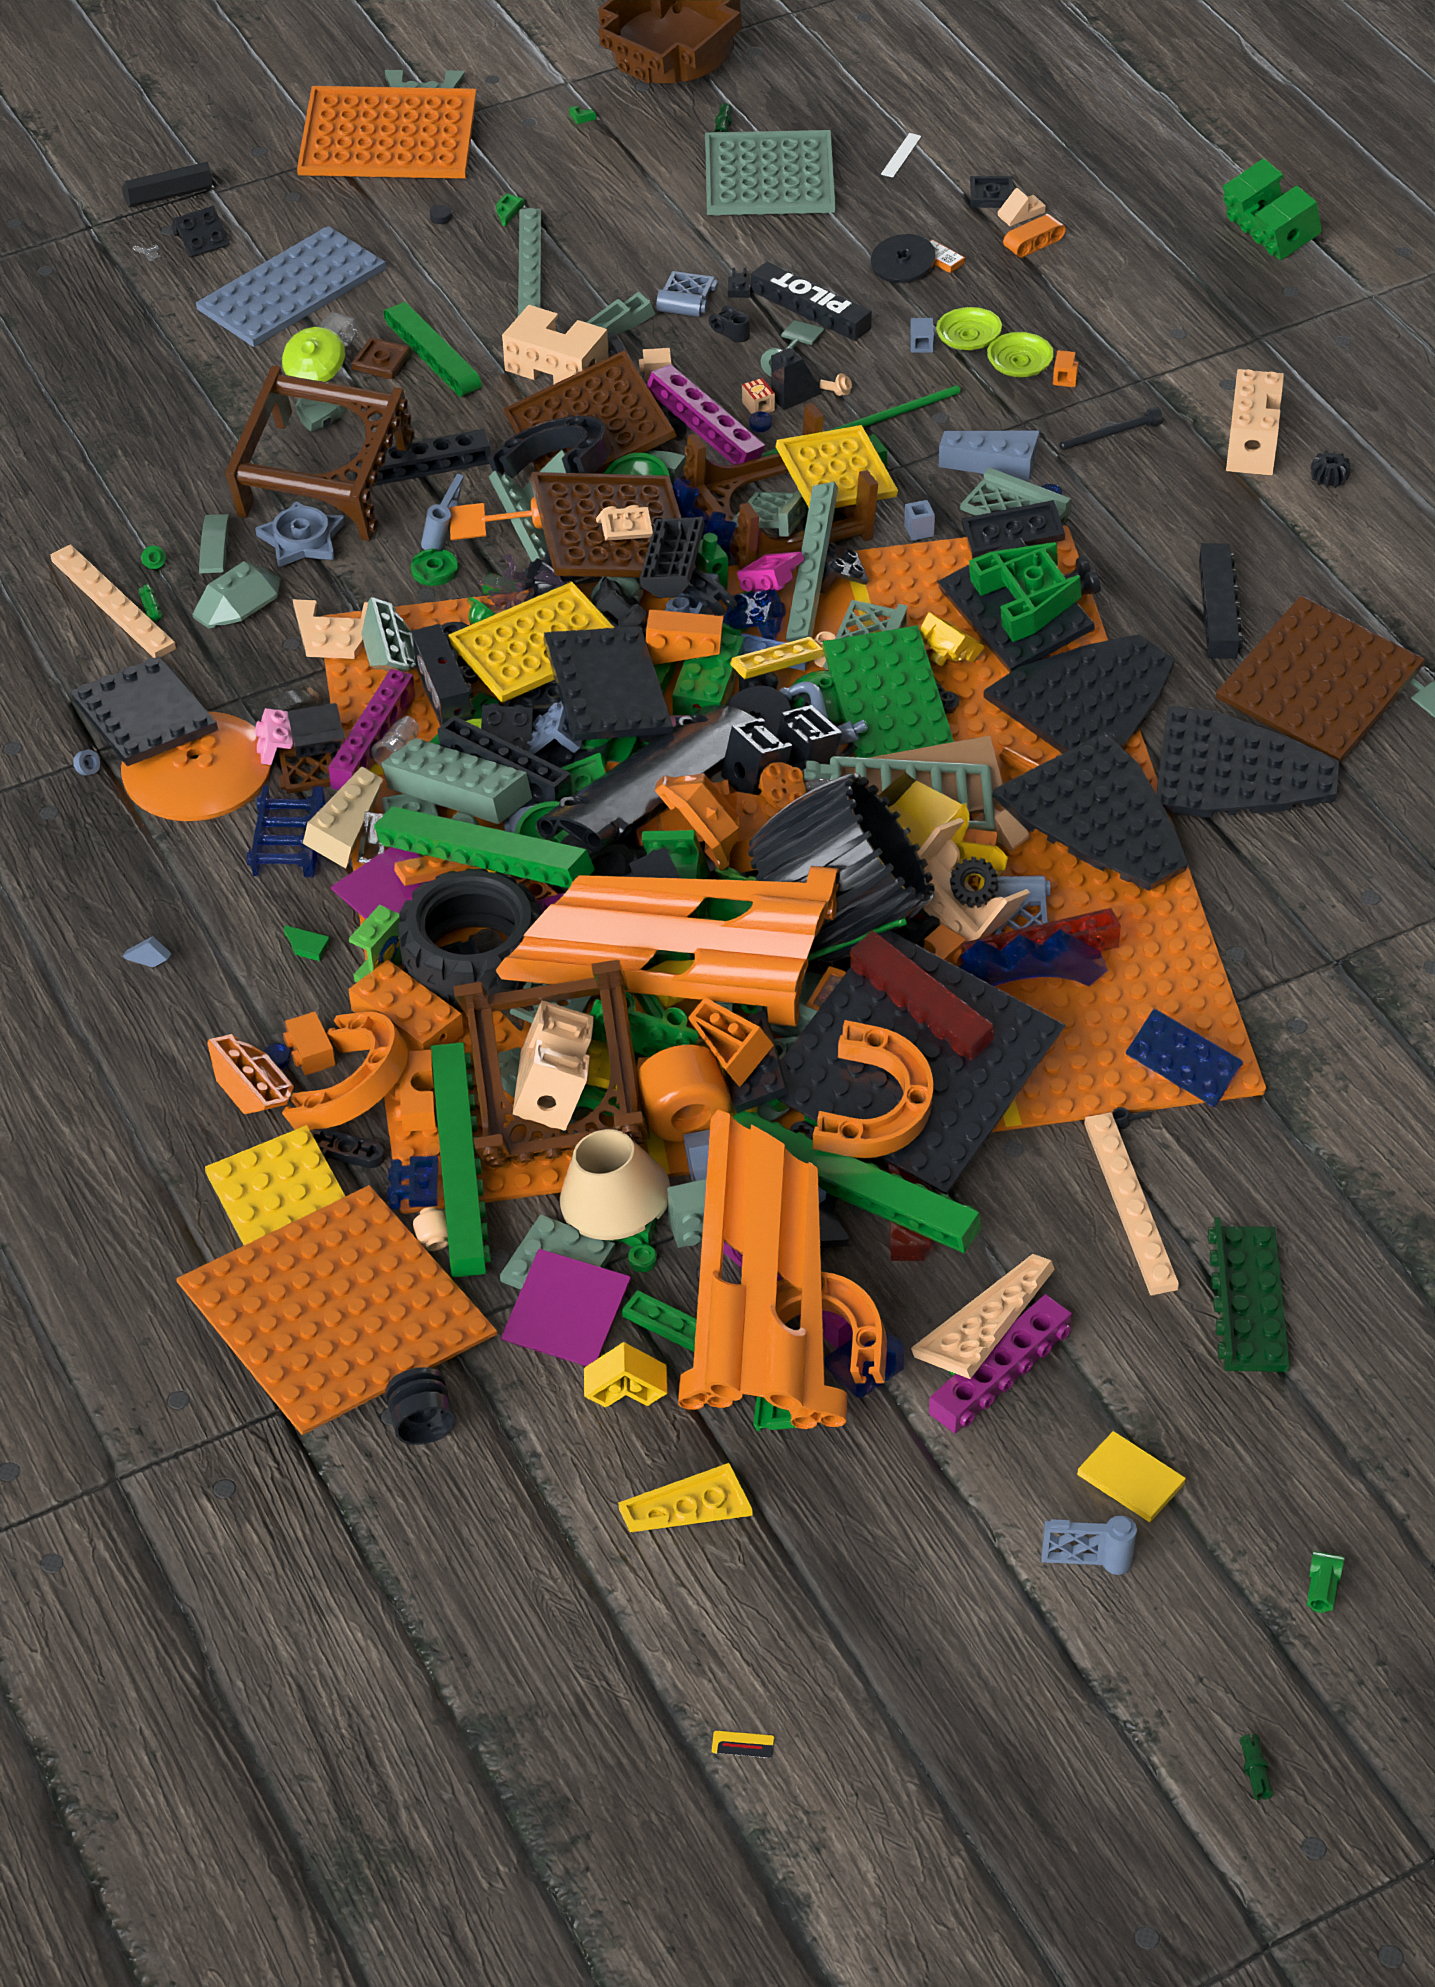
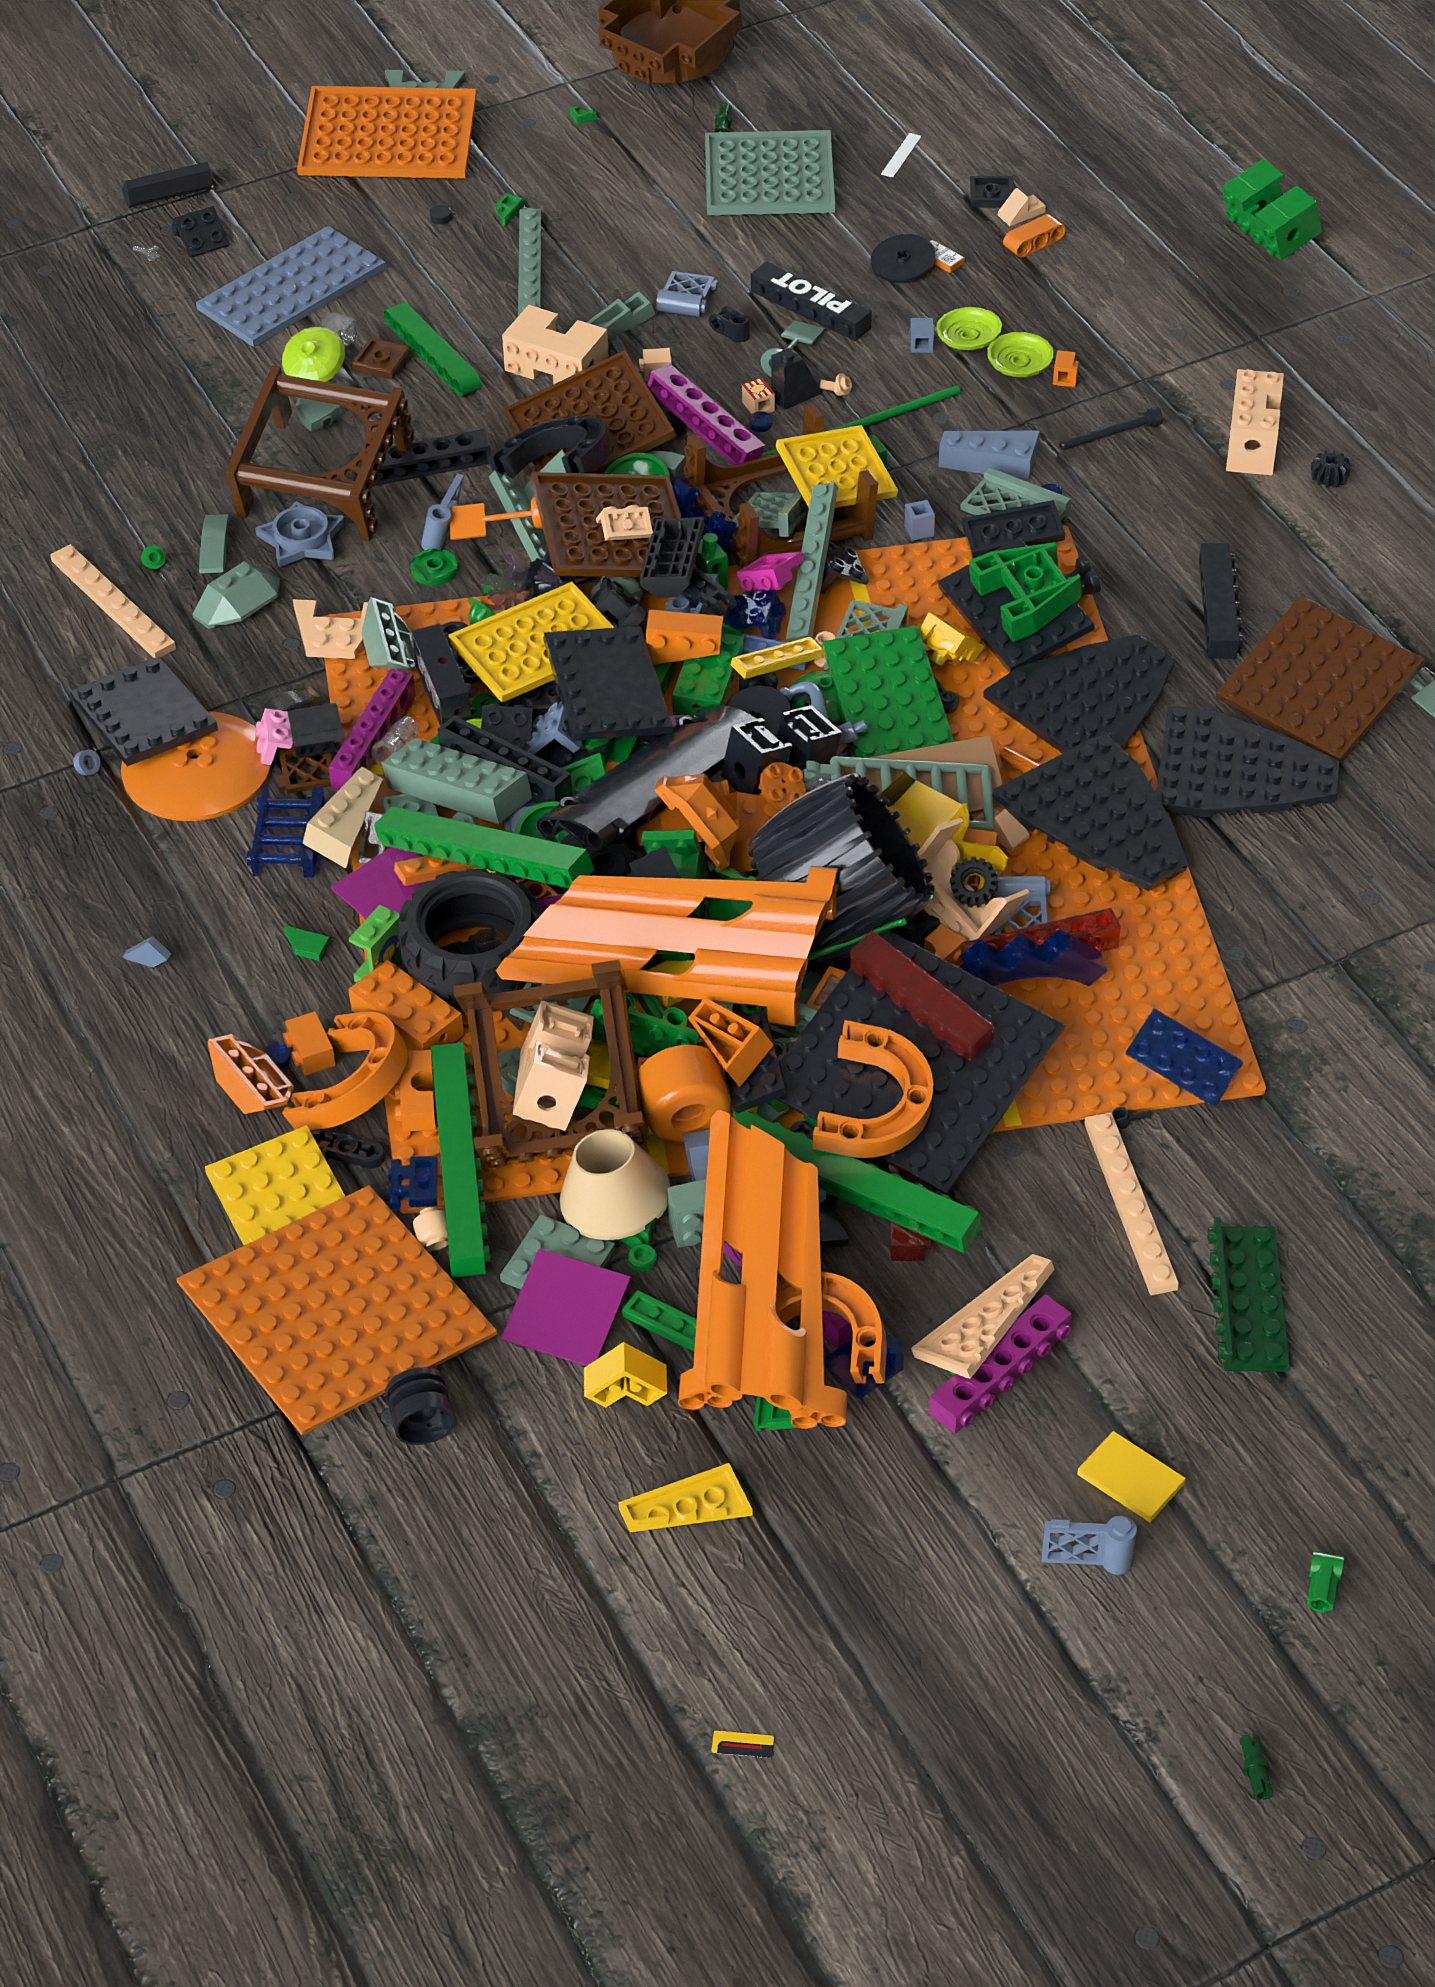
(150, 603): green axle -> none
(739, 285): black plate -> none

